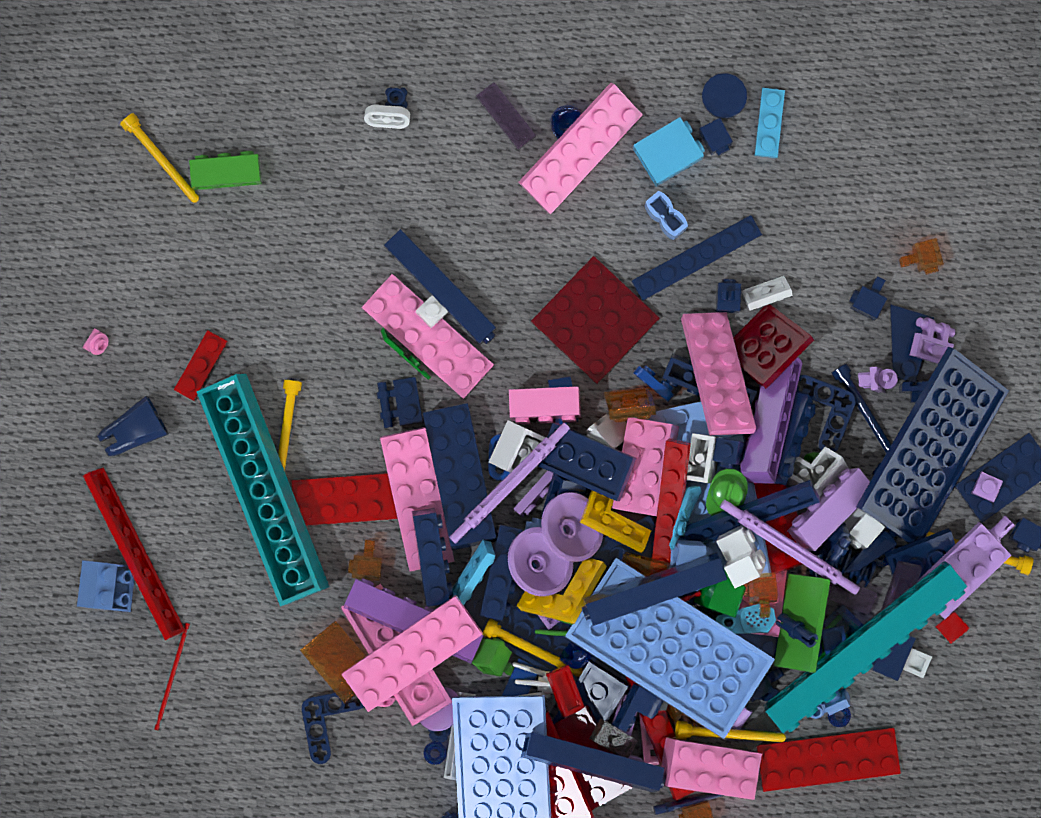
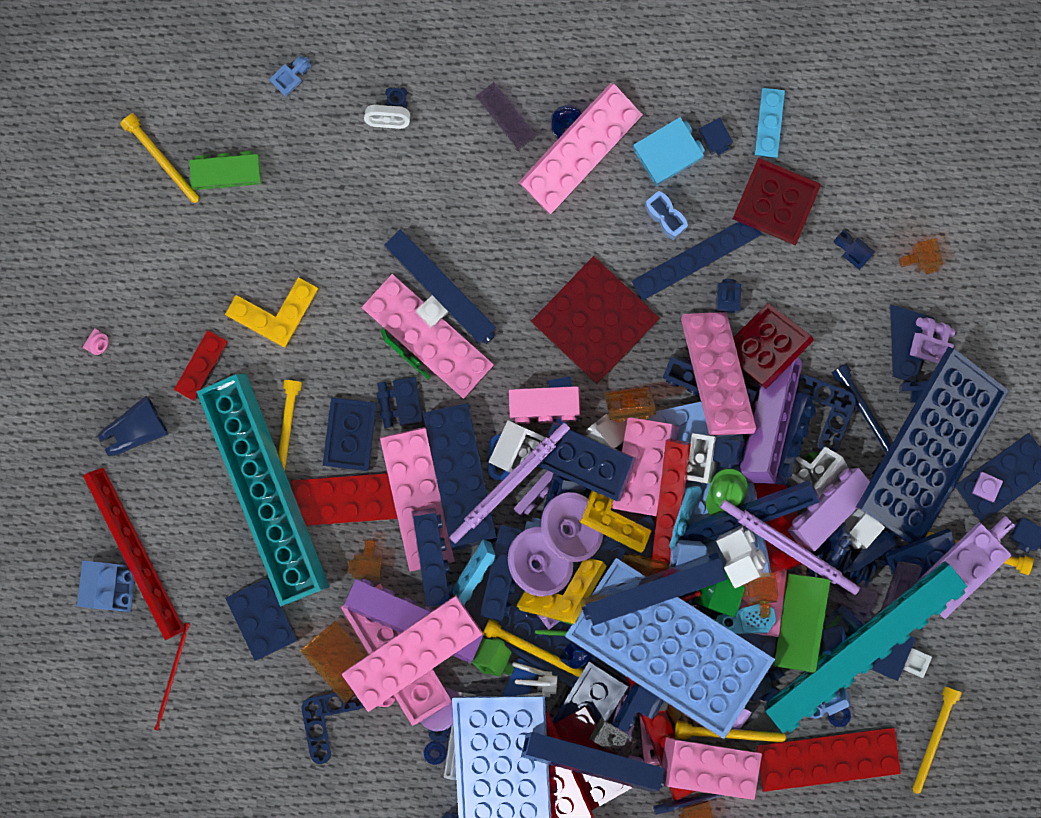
(261, 619): none -> dark blue brick
(278, 328): none -> yellow plate
(286, 79): none -> medium blue plate
(349, 434): none -> dark blue plate
(565, 690): red tile -> none
(647, 376): blue plate -> none
(724, 96): dark blue tile -> none
(766, 293): white plate -> none
(776, 201): none -> dark red plate
(797, 630): dark blue pin -> none
(856, 251): none -> dark blue plate
(869, 301): dark blue brick -> none
(878, 379): lavender hips -> none
(950, 698): none -> yellow piece
(952, 627): red slope -> none

